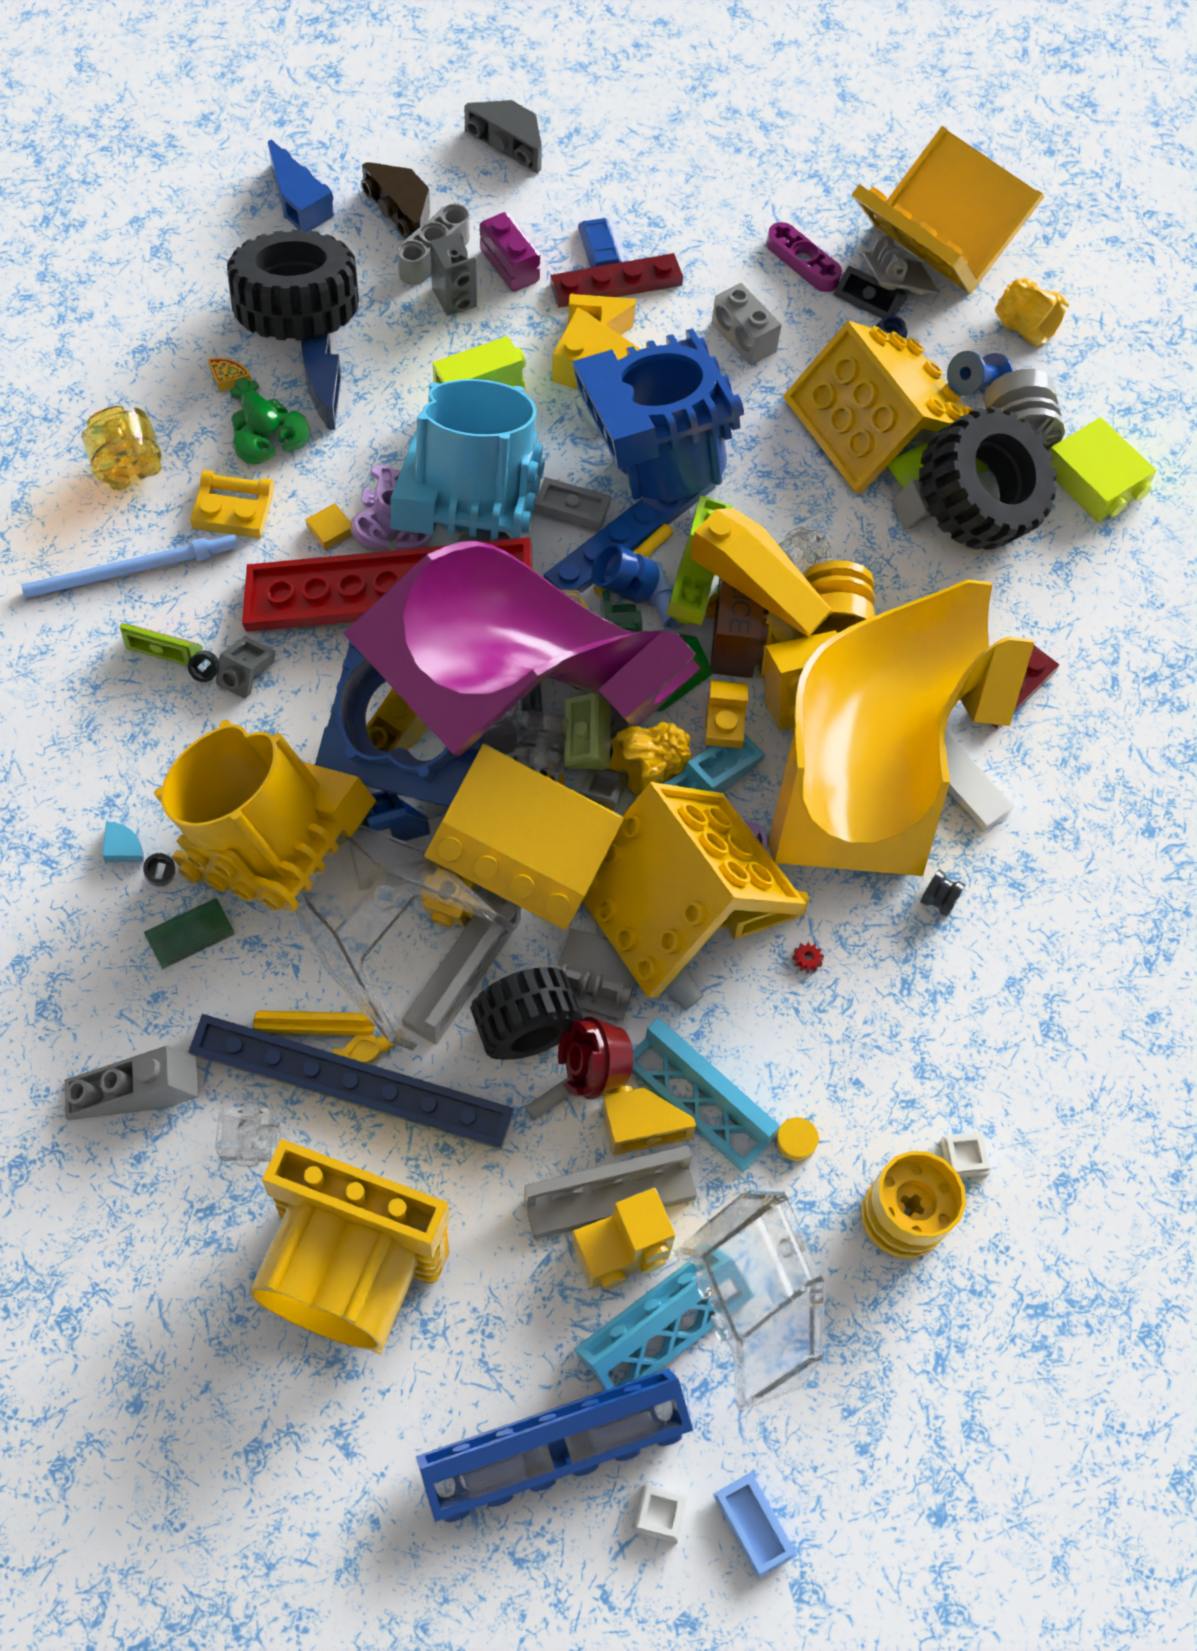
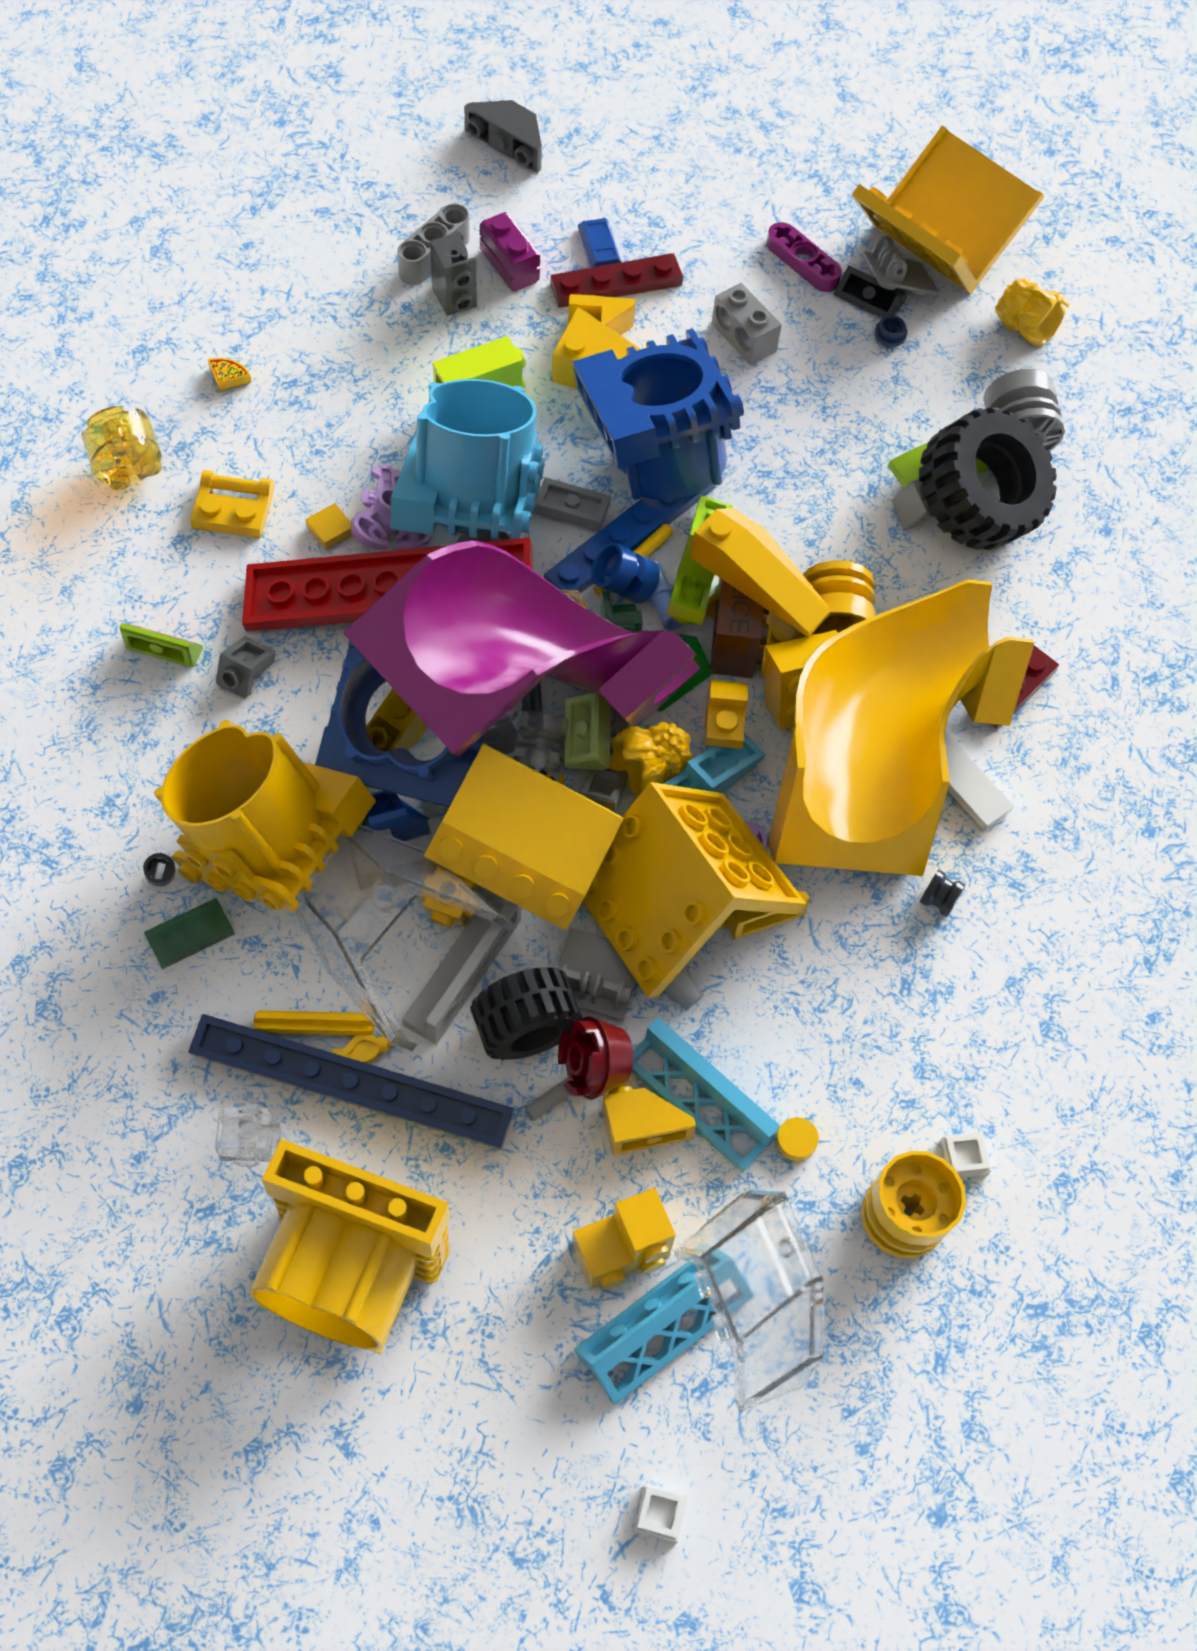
(121, 844): medium azure tile -> none
(133, 1085): light grey slope -> none
(199, 549): light blue bar -> none
(199, 657): black hinge -> none
(262, 420): green animal -> none
(293, 284): black tyre -> none
(301, 195): blue slope -> none
(322, 377): dark blue slope -> none
(399, 195): dark brown slope -> none
(553, 1445): blue piece -> none
(591, 1194): light grey fence -> none
(754, 1525): light blue tile -> none
(801, 961): red piece -> none
(806, 548): clear brick -> none
(870, 399): yellow bracket -> none
(971, 372): piece -> none
(1101, 470): neon yellow brick -> none

